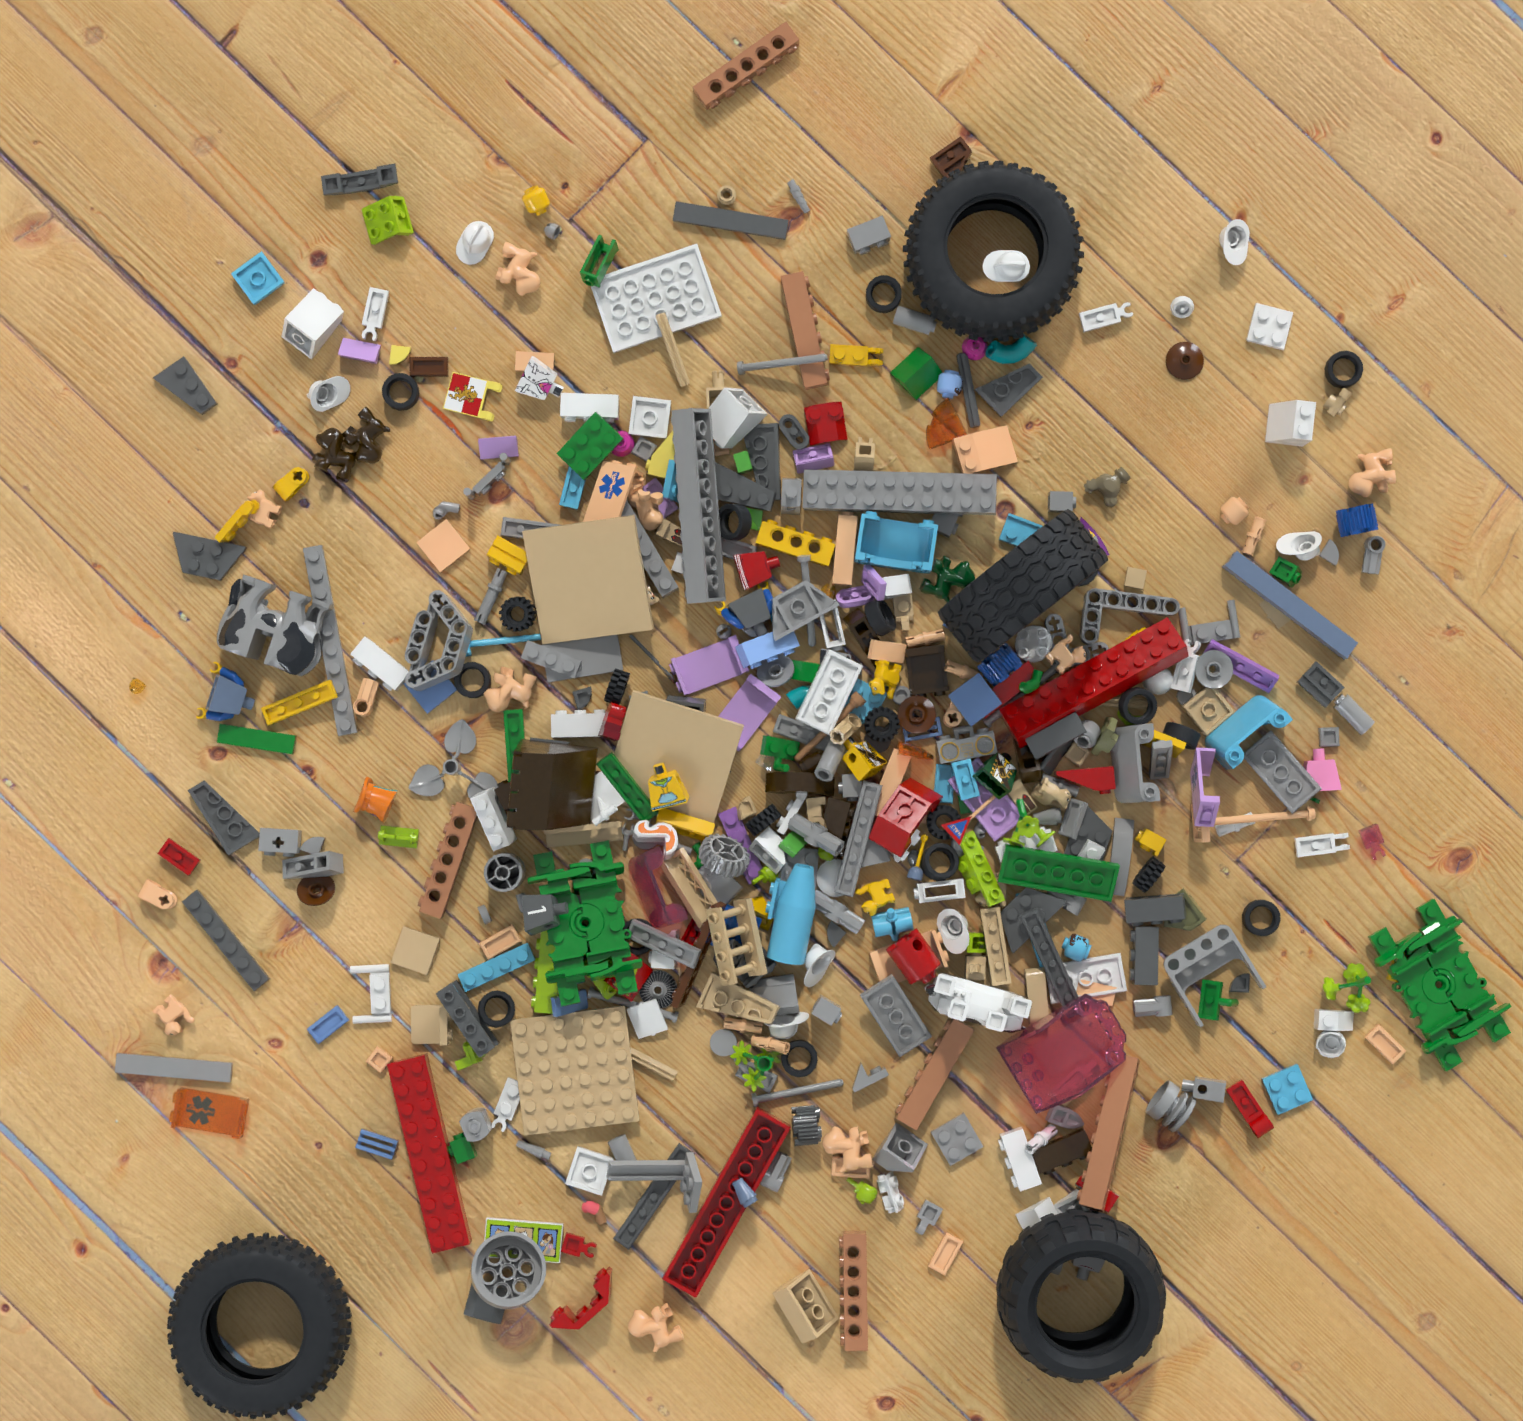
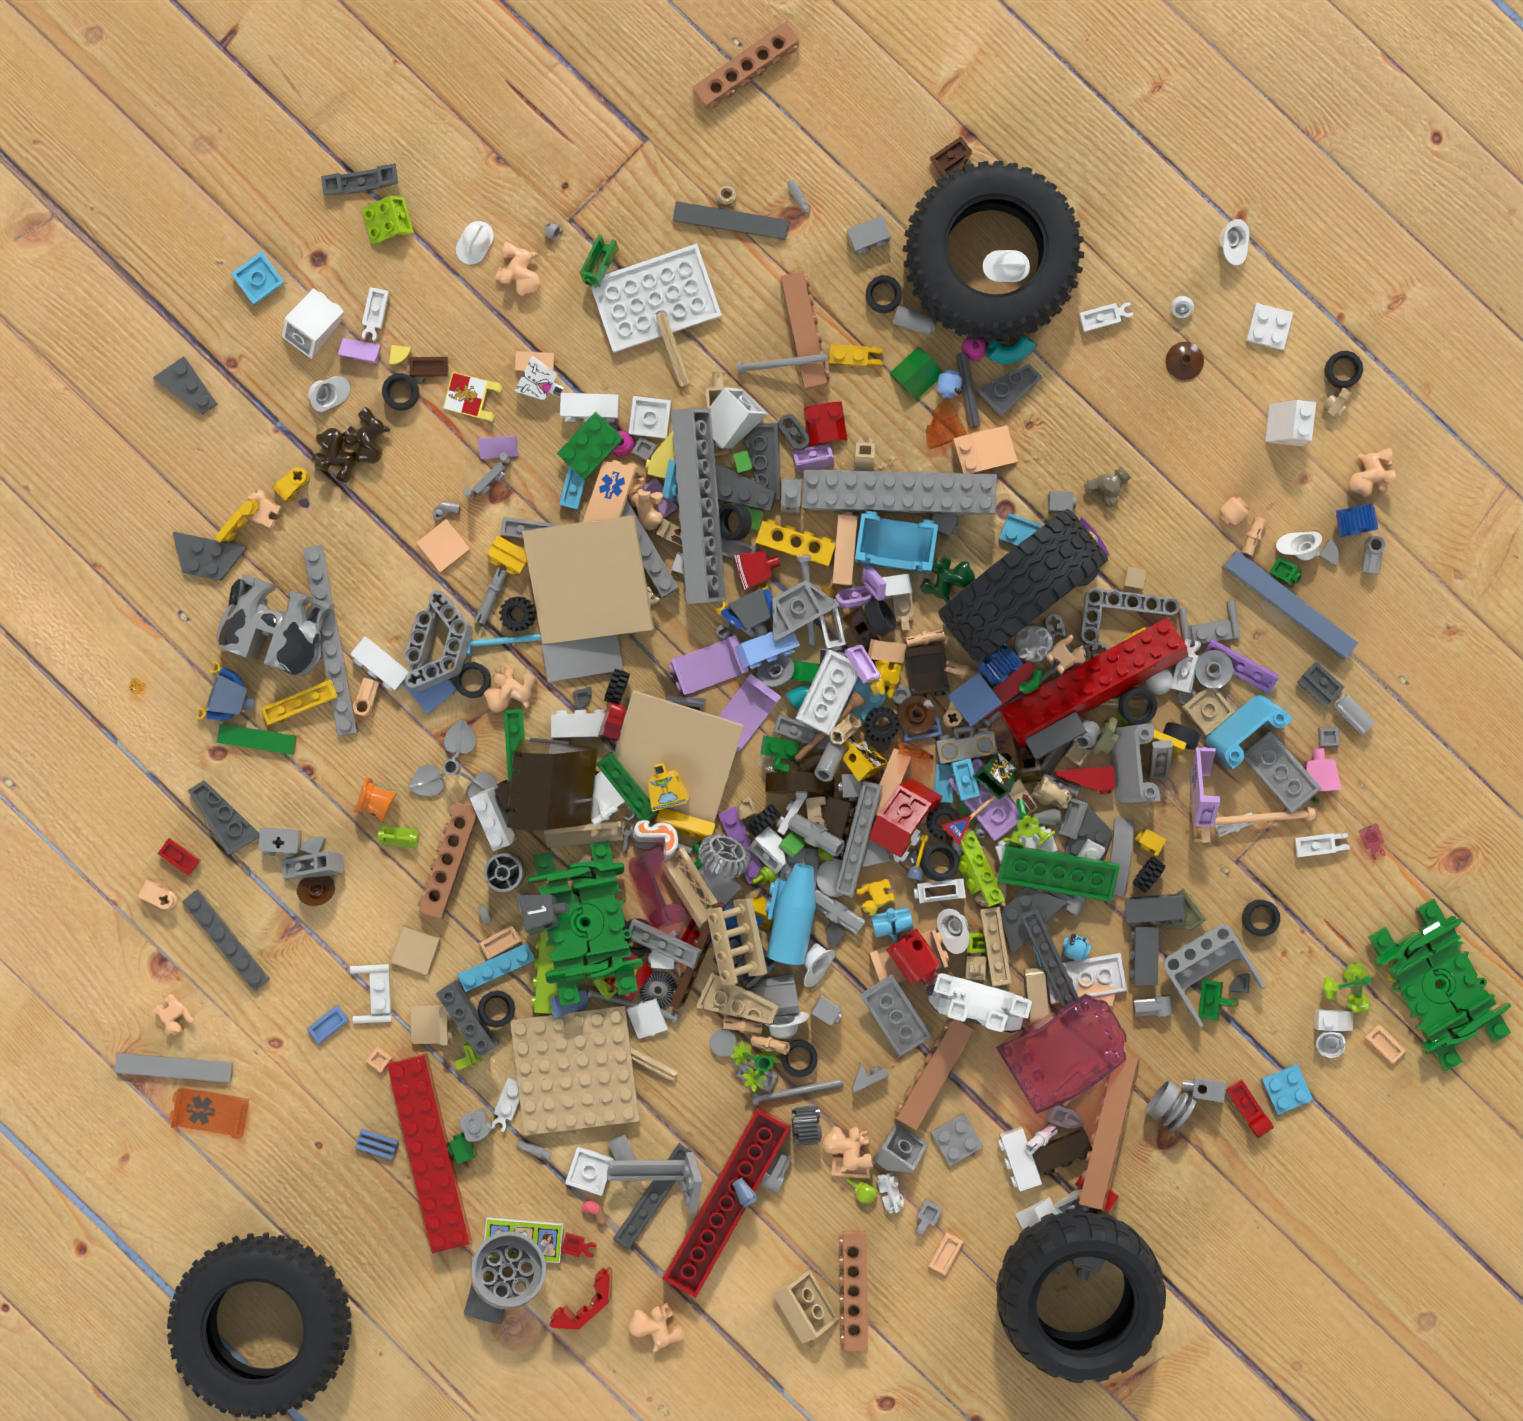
(536, 200): yellow head -> none
(551, 659): light grey plate -> none
(862, 664): none -> lavender tile

